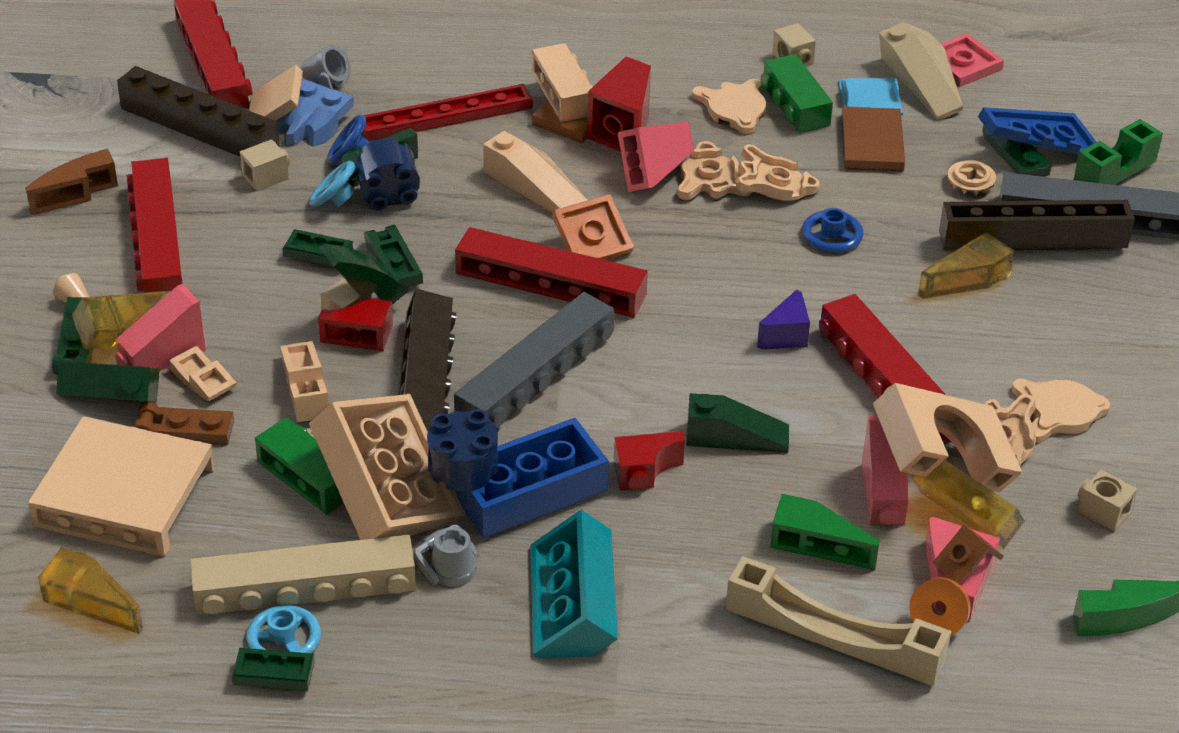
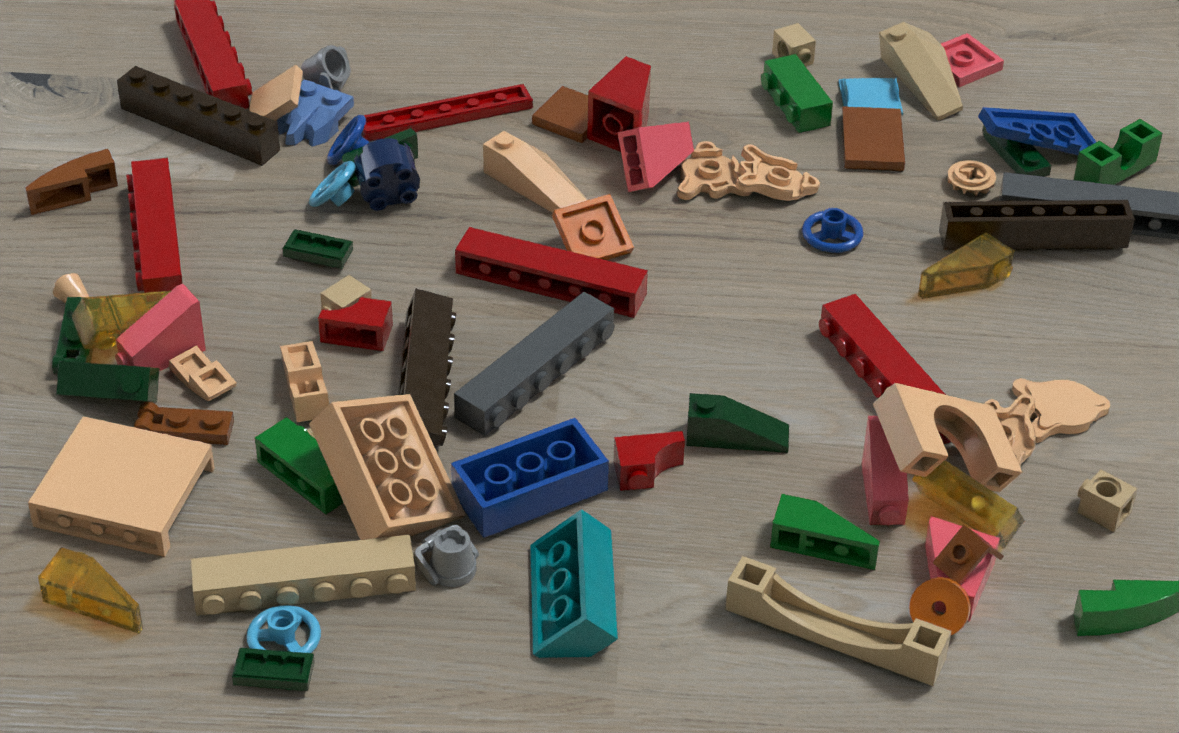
(264, 164): tan brick -> none
(364, 273): dark green slope -> none
(394, 254): dark green plate -> none
(462, 449): dark blue brick -> none
(562, 81): light nougat brick -> none
(734, 103): light nougat tile -> none
(786, 325): dark purple slope -> none

